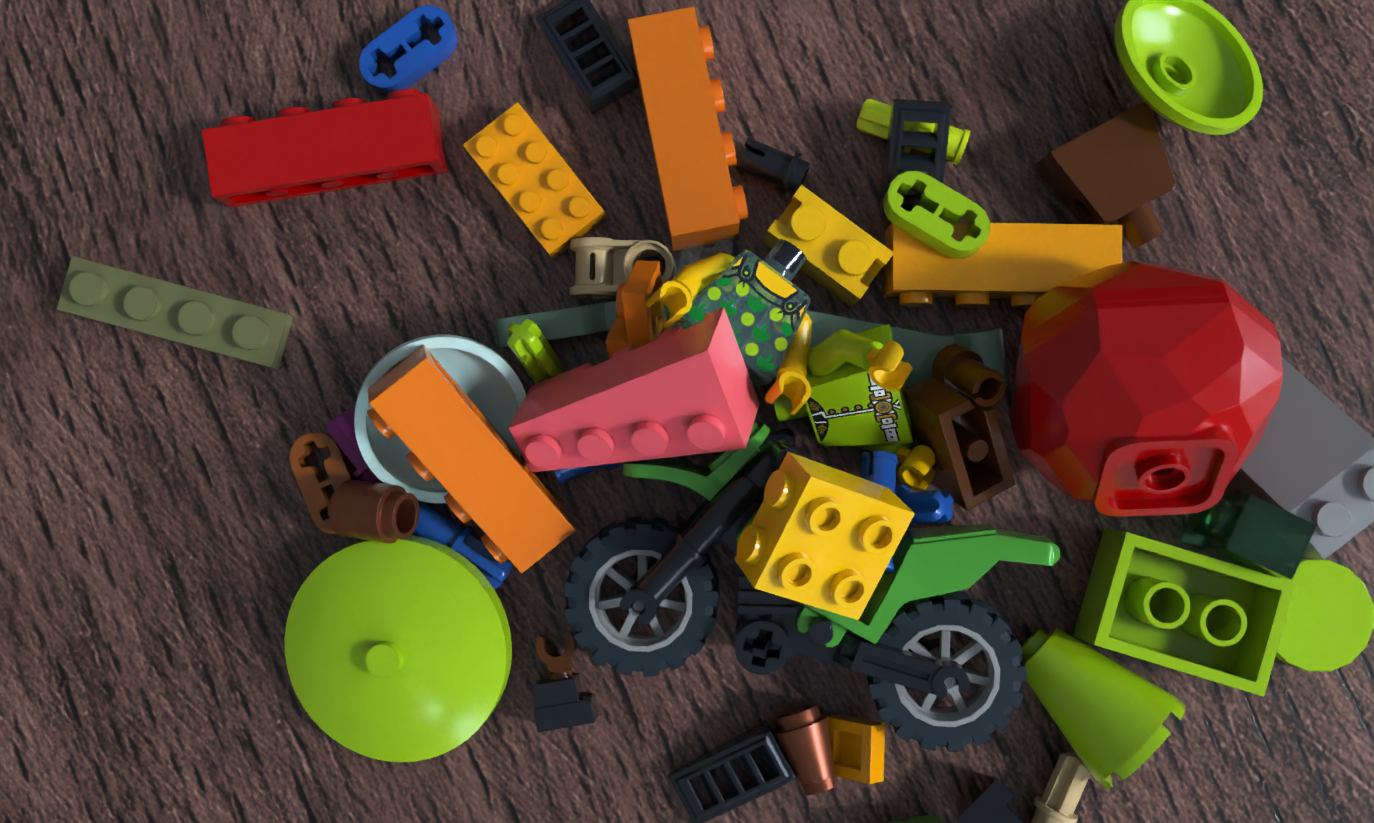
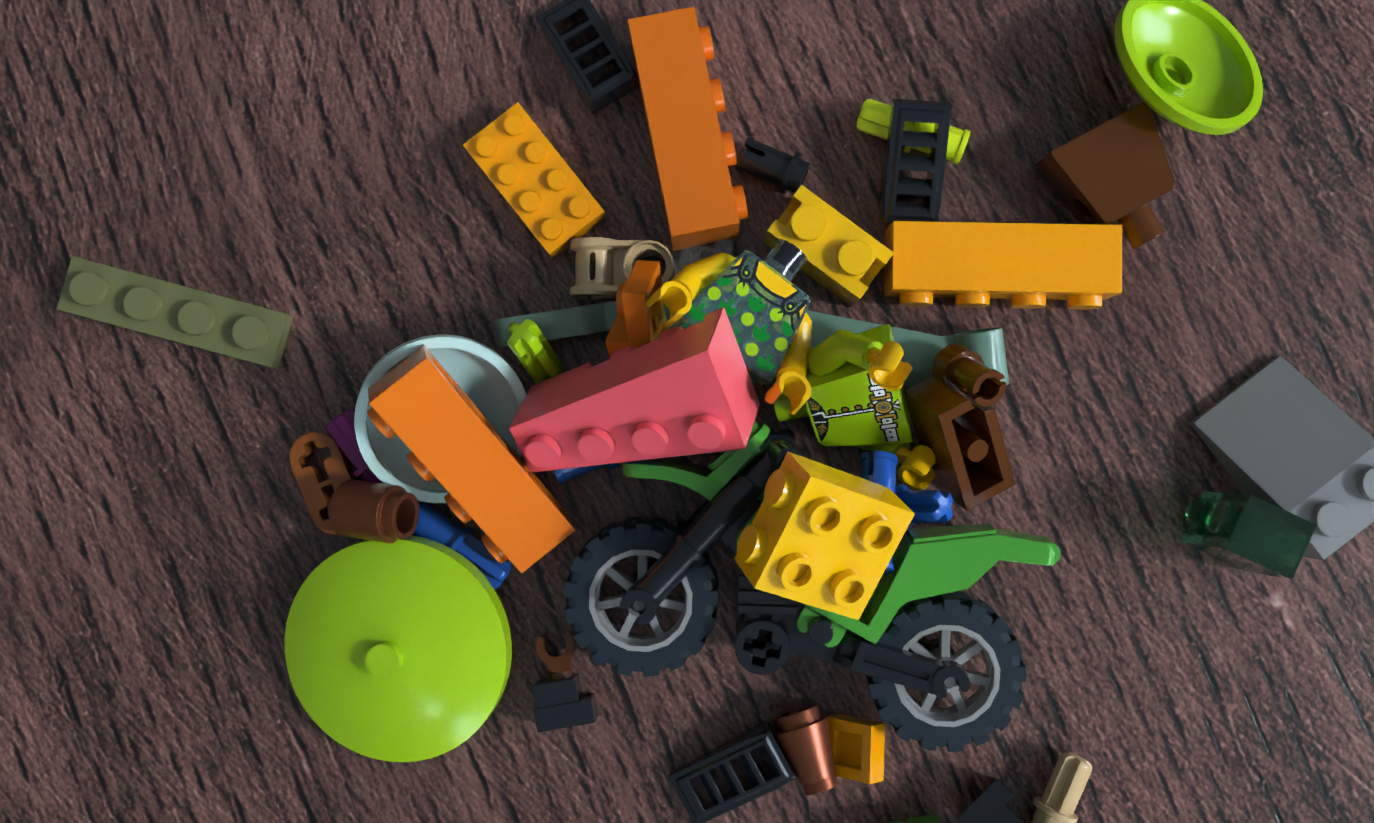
(324, 149): red brick -> none
(401, 39): blue beam -> none
(943, 203): lime beam -> none
(1098, 704): lime cone -> none
(1144, 387): red rock -> none
(1184, 611): lime brick -> none
(1326, 618): lime tile -> none

